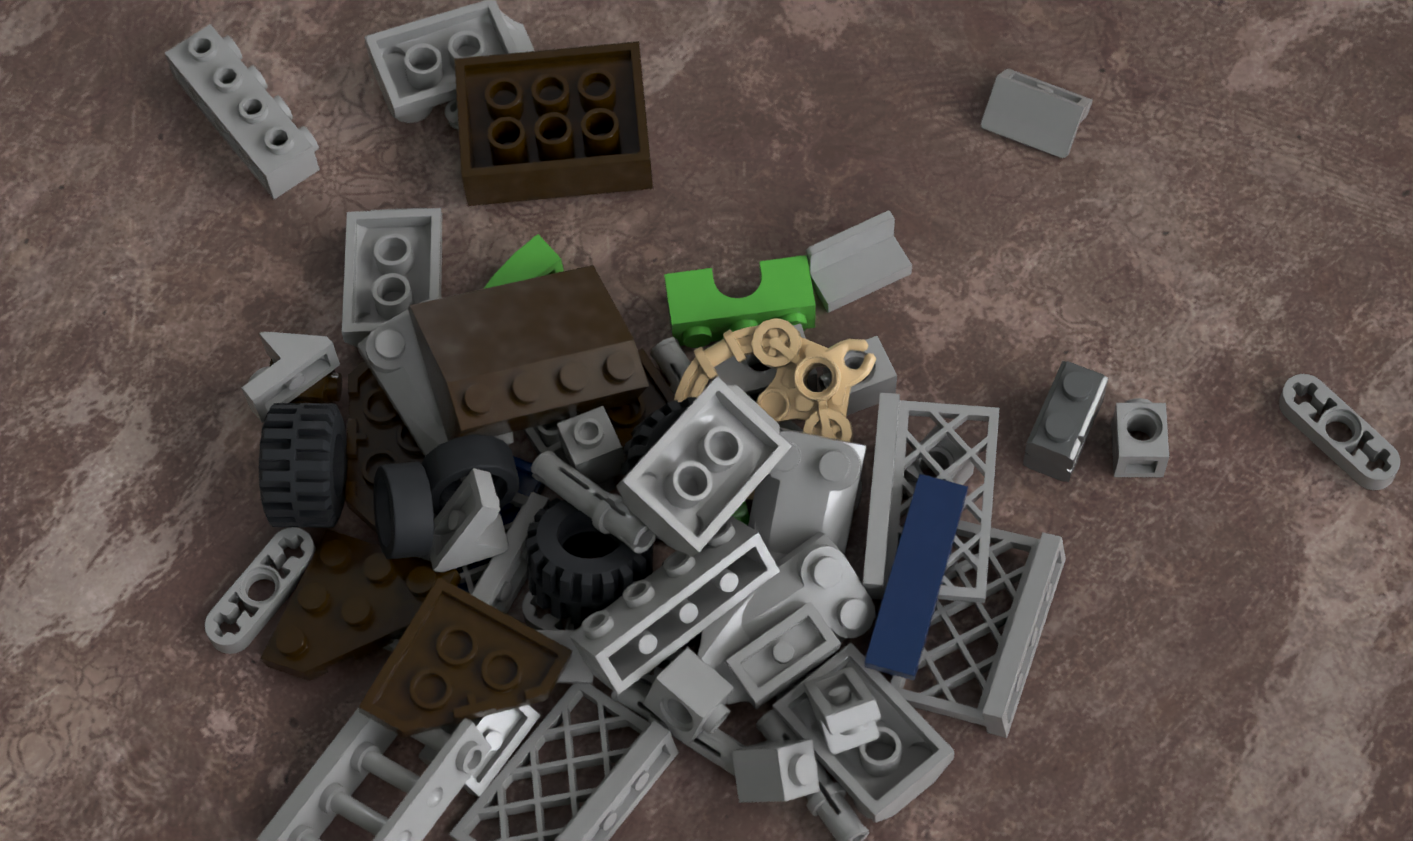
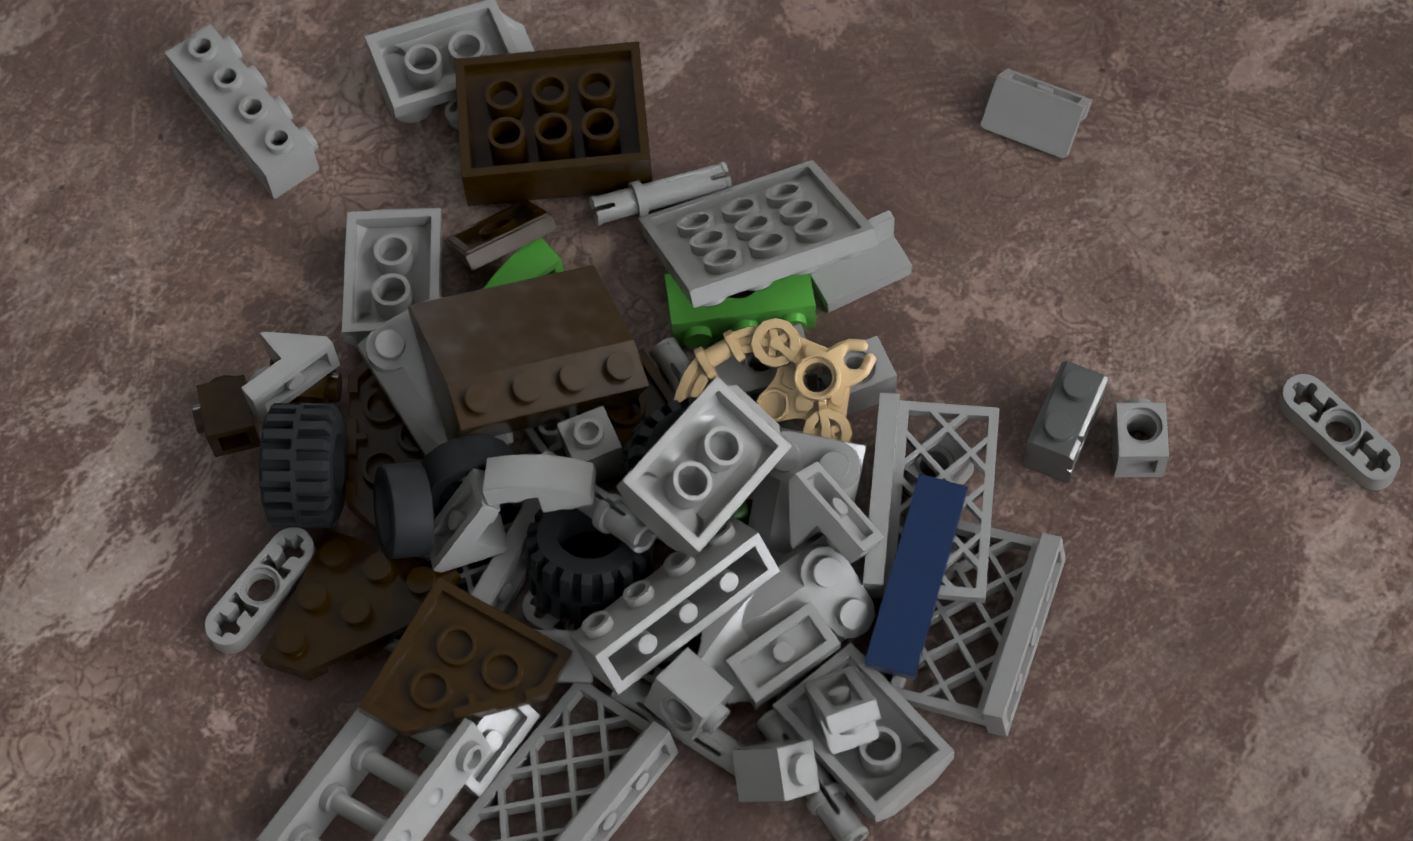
(226, 416): none -> dark brown brick
(500, 234): none -> dark brown plate
(553, 479): none -> light grey slope
(641, 198): none -> light grey pin
(757, 233): none -> light grey plate
(822, 505): none -> light grey slope

